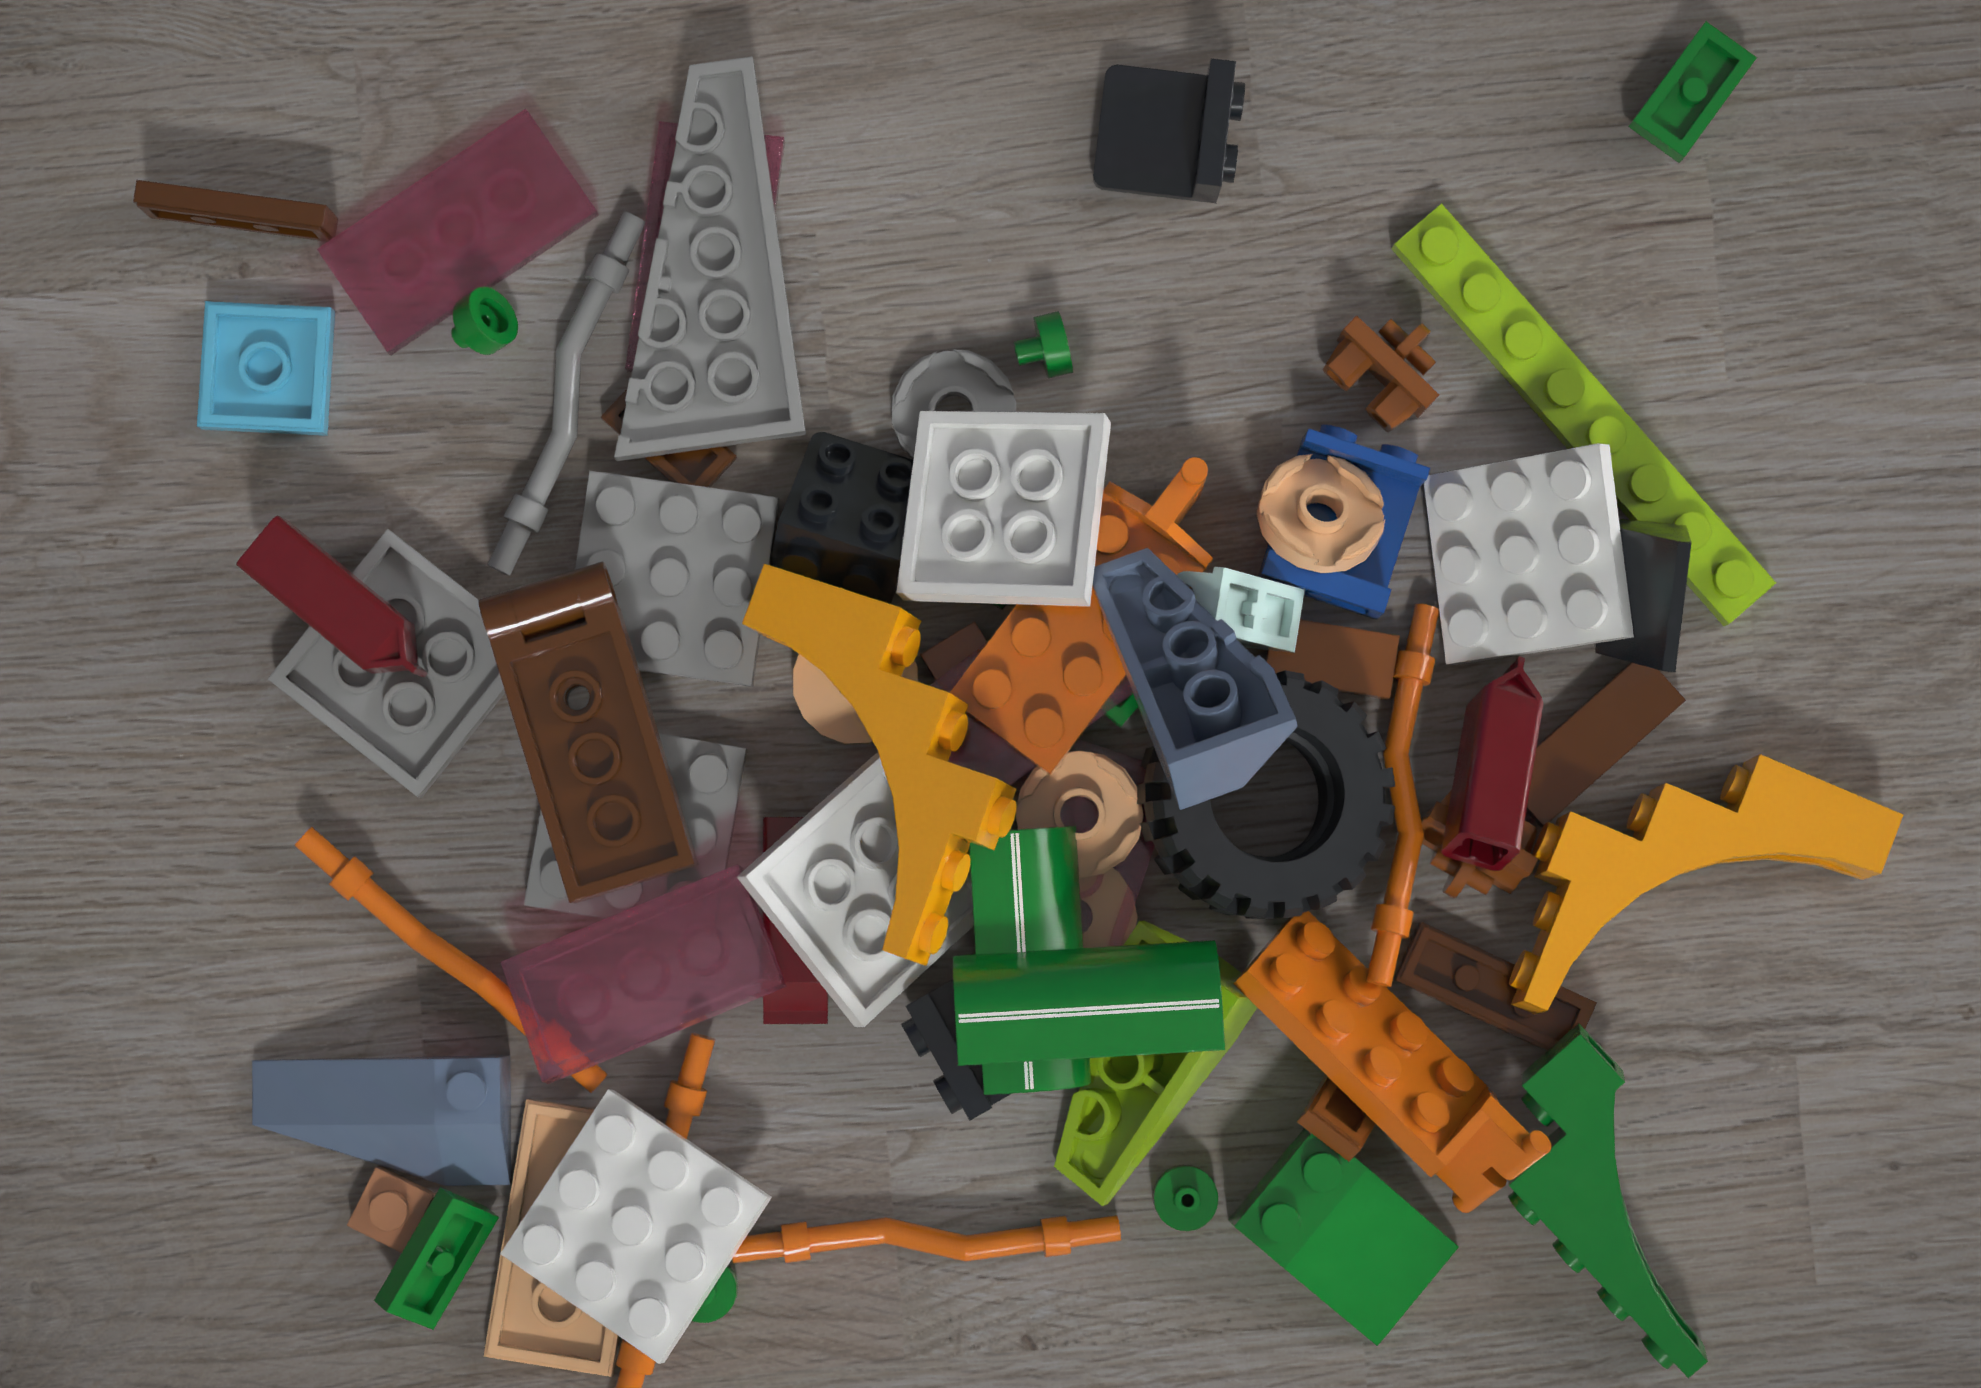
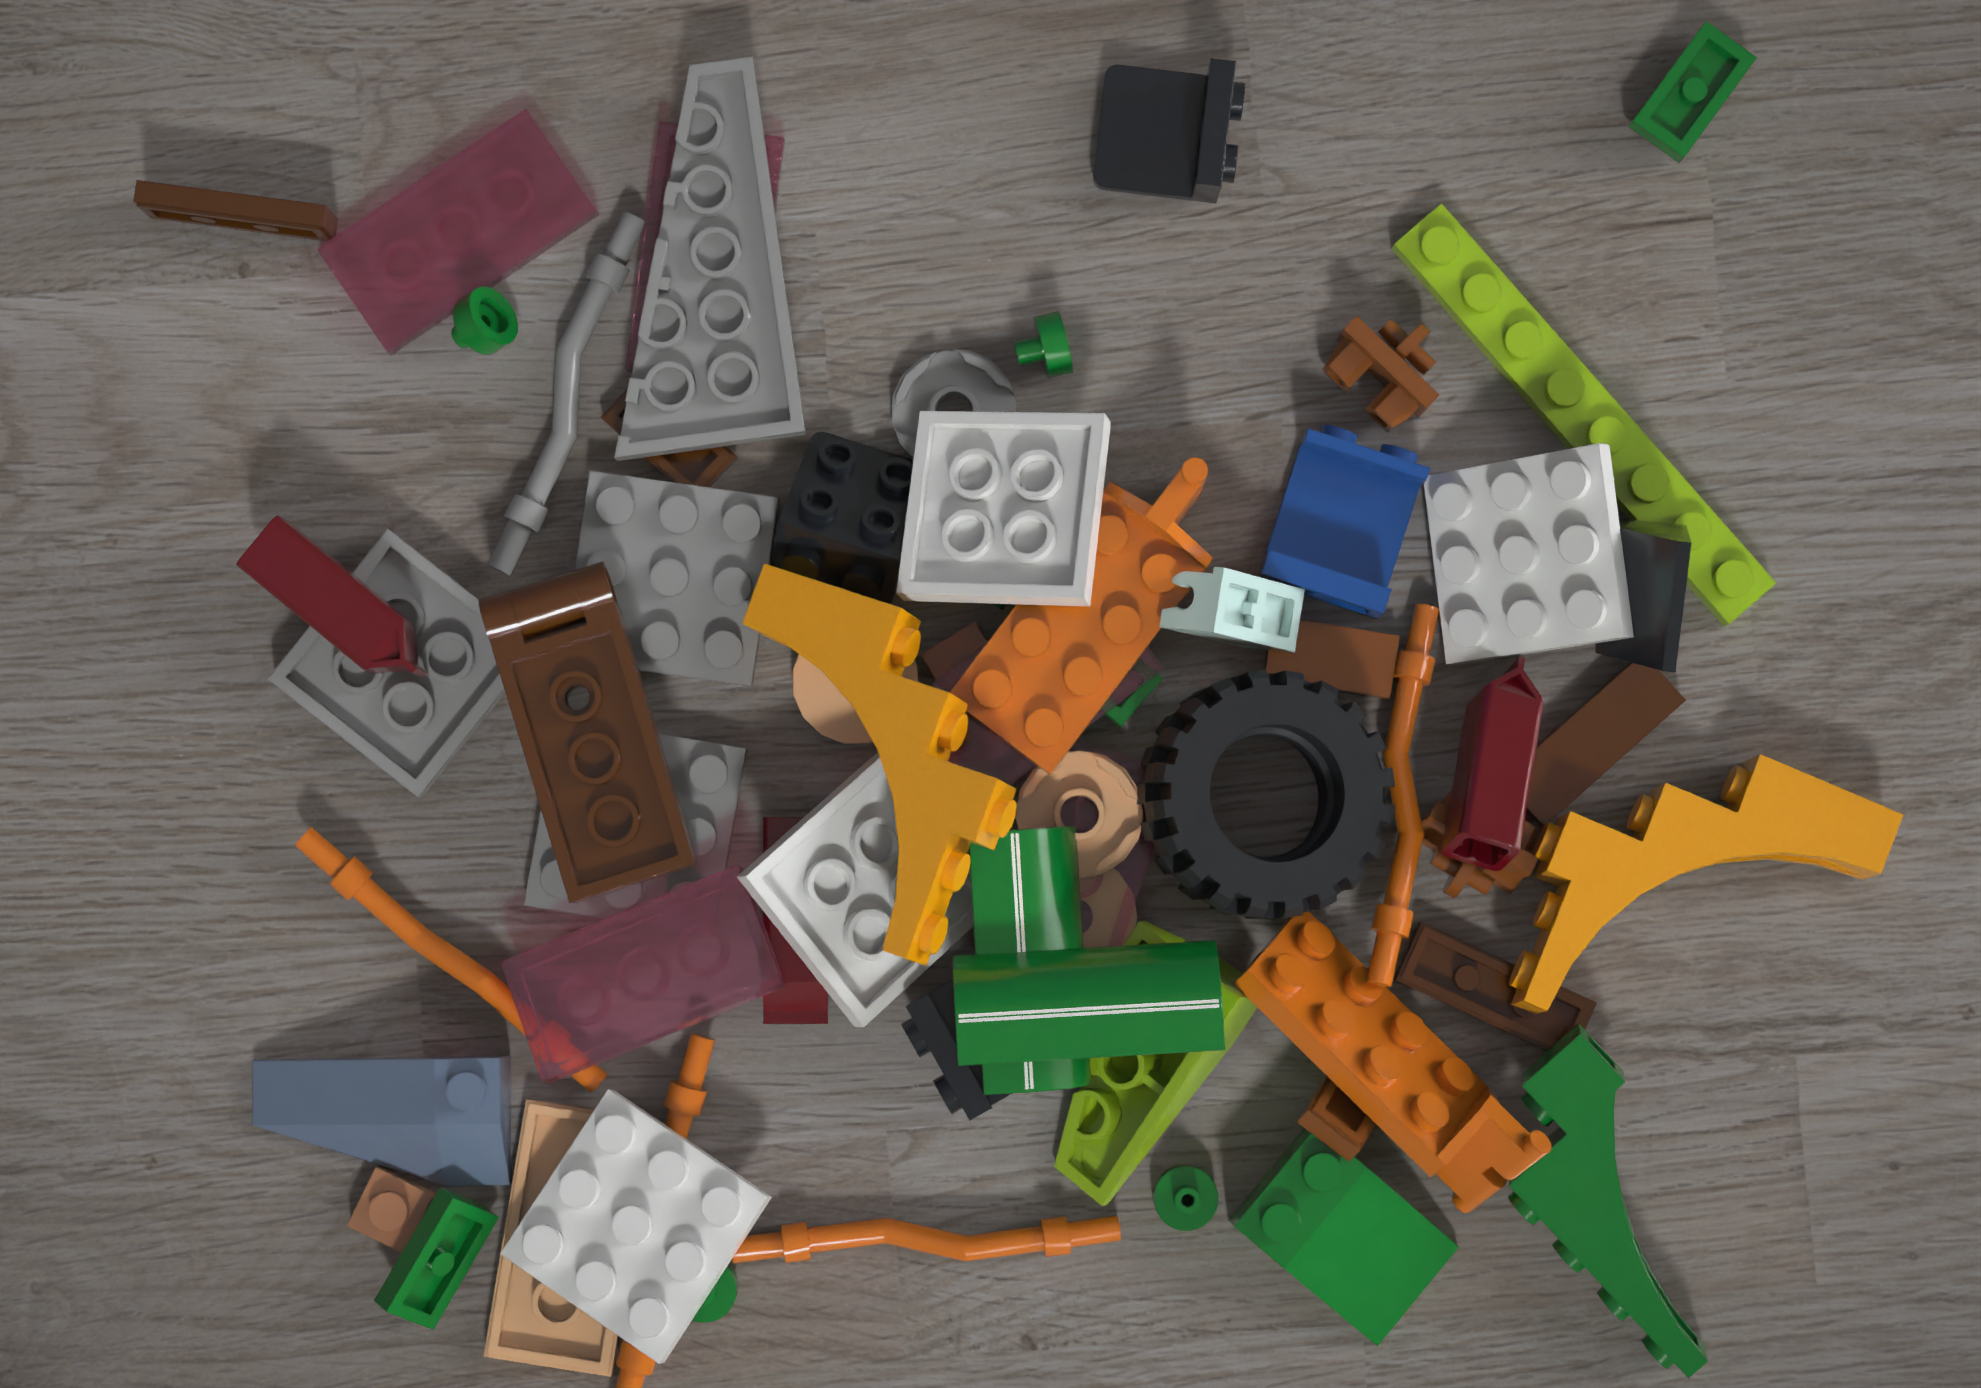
(266, 368): medium azure tile -> none
(1199, 690): sand blue wedge -> none
(1312, 542): light nougat tile -> none

